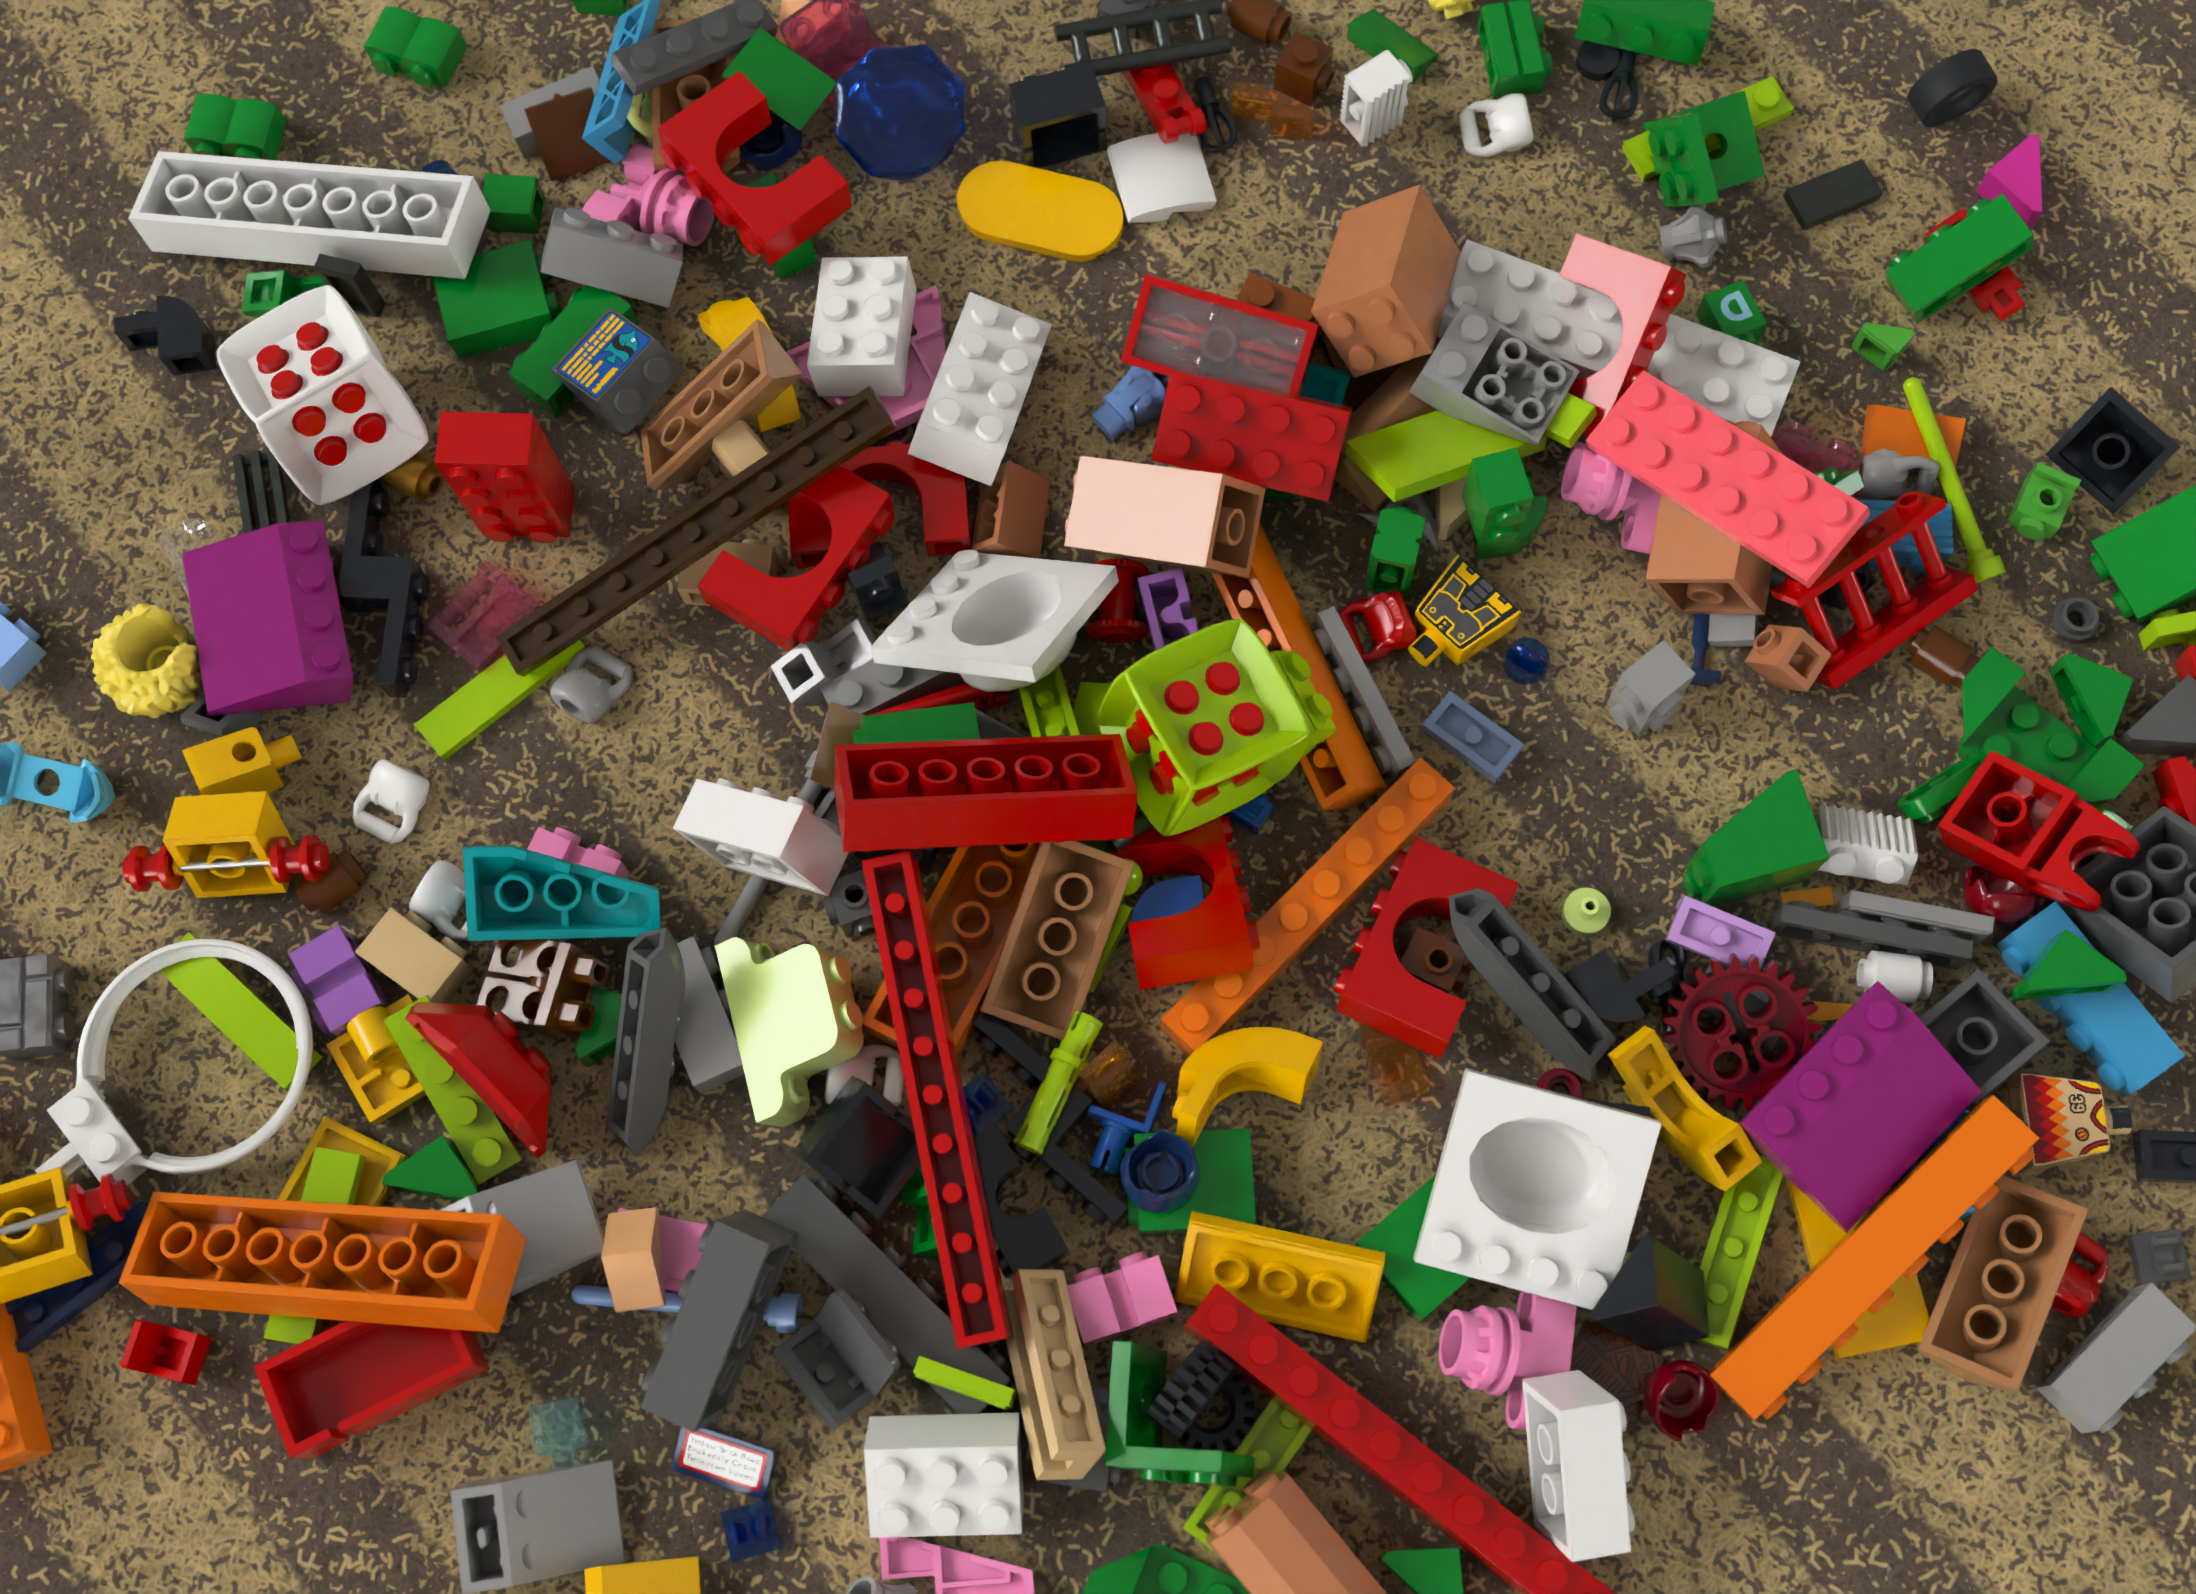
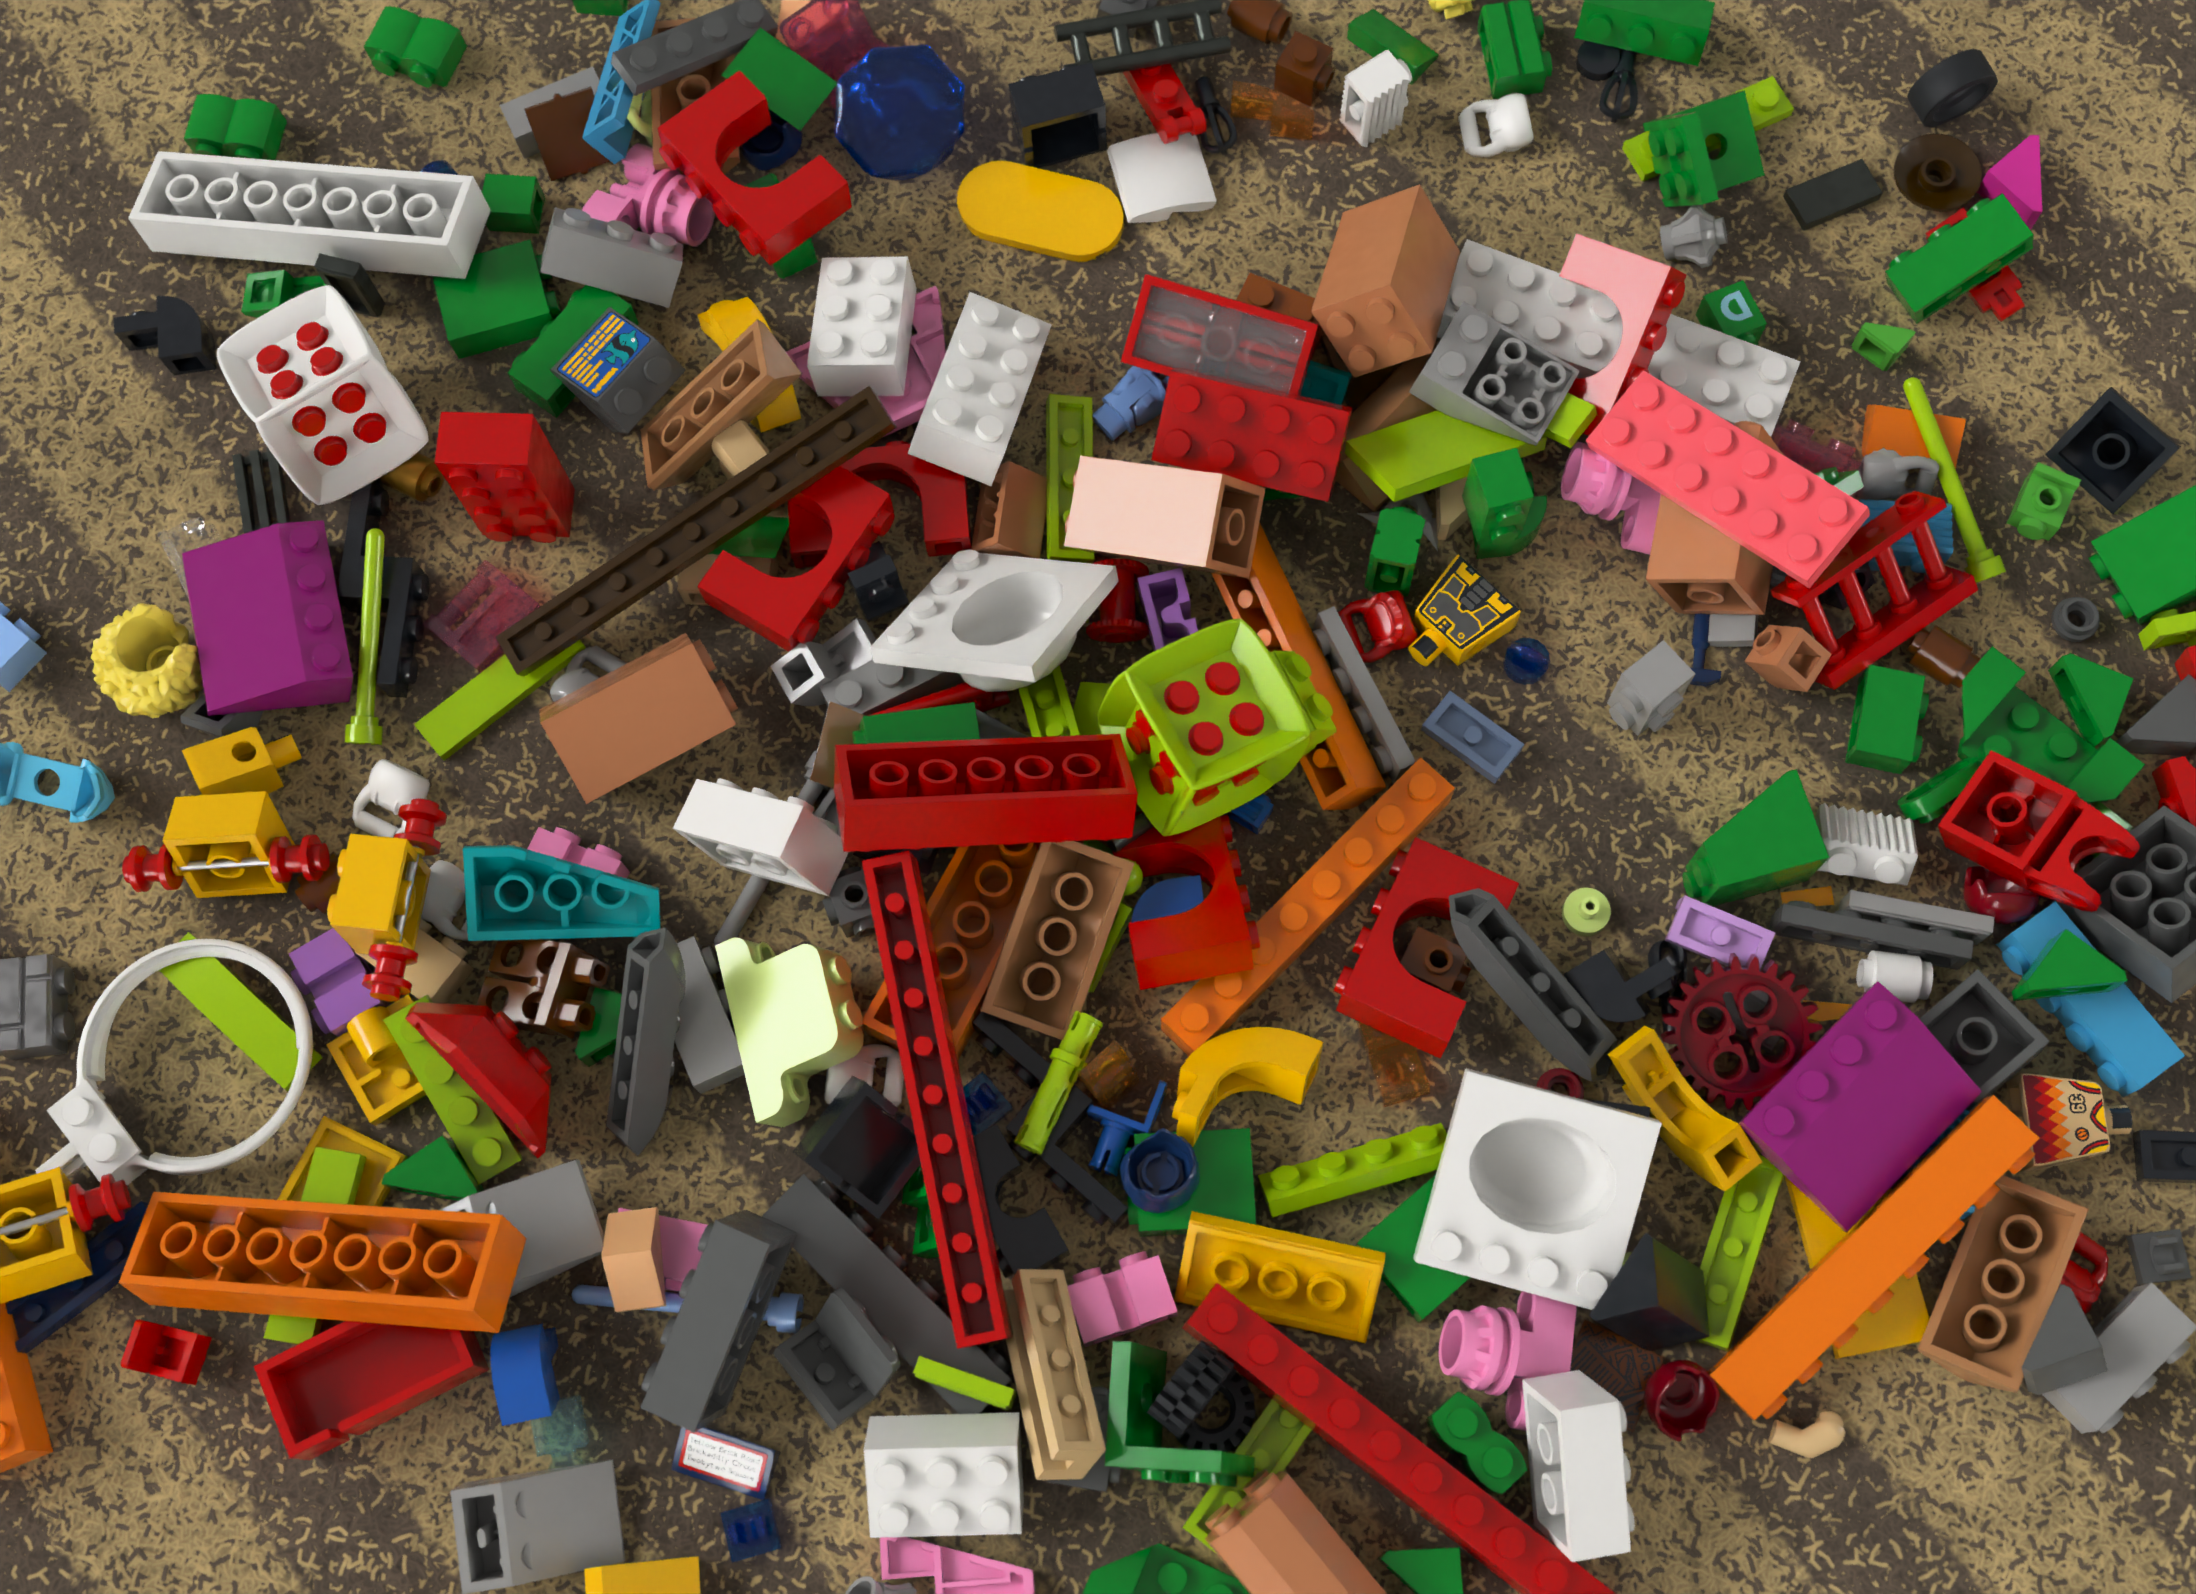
(364, 726): none -> lime piece
(385, 895): none -> yellow brick
(524, 1373): none -> blue brick
(638, 716): none -> nougat brick
(757, 540): none -> green sticker
(1067, 437): none -> lime plate
(1353, 1170): none -> lime plate
(1485, 1455): none -> green brick
(1811, 1441): none -> tan arm
(1887, 719): none -> green brick
(1942, 157): none -> dark brown dish
(2063, 1347): none -> dark grey slope

